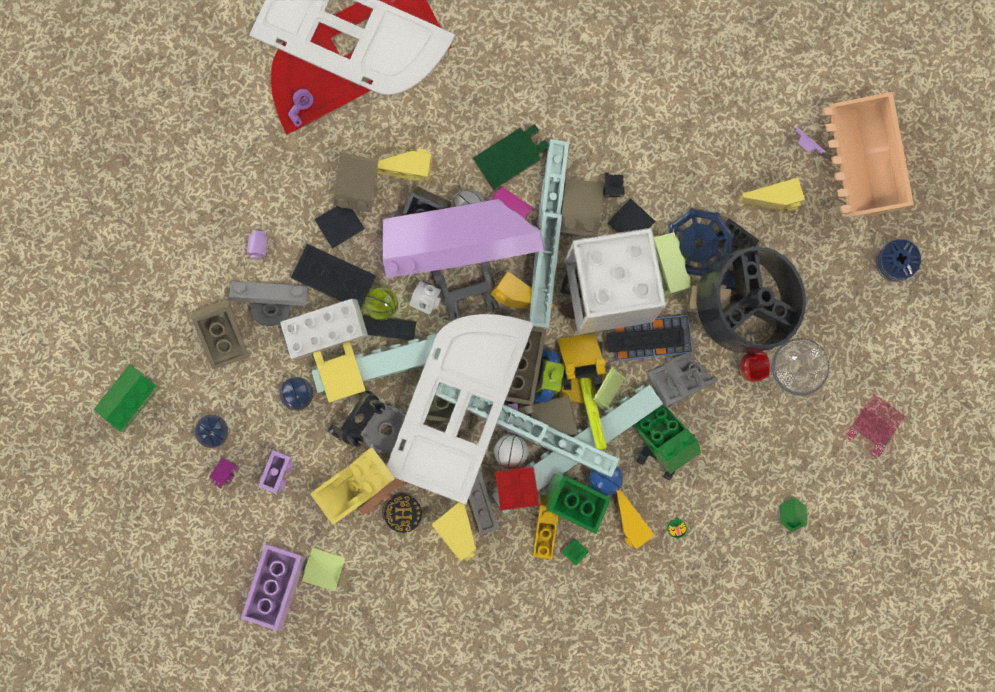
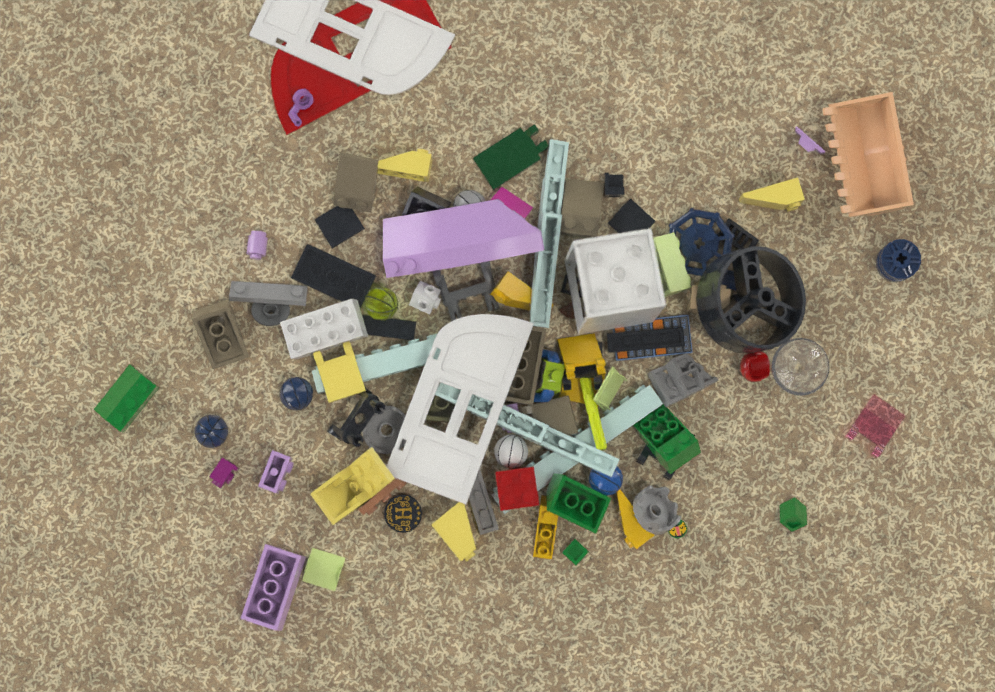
(657, 500): none -> light grey plate

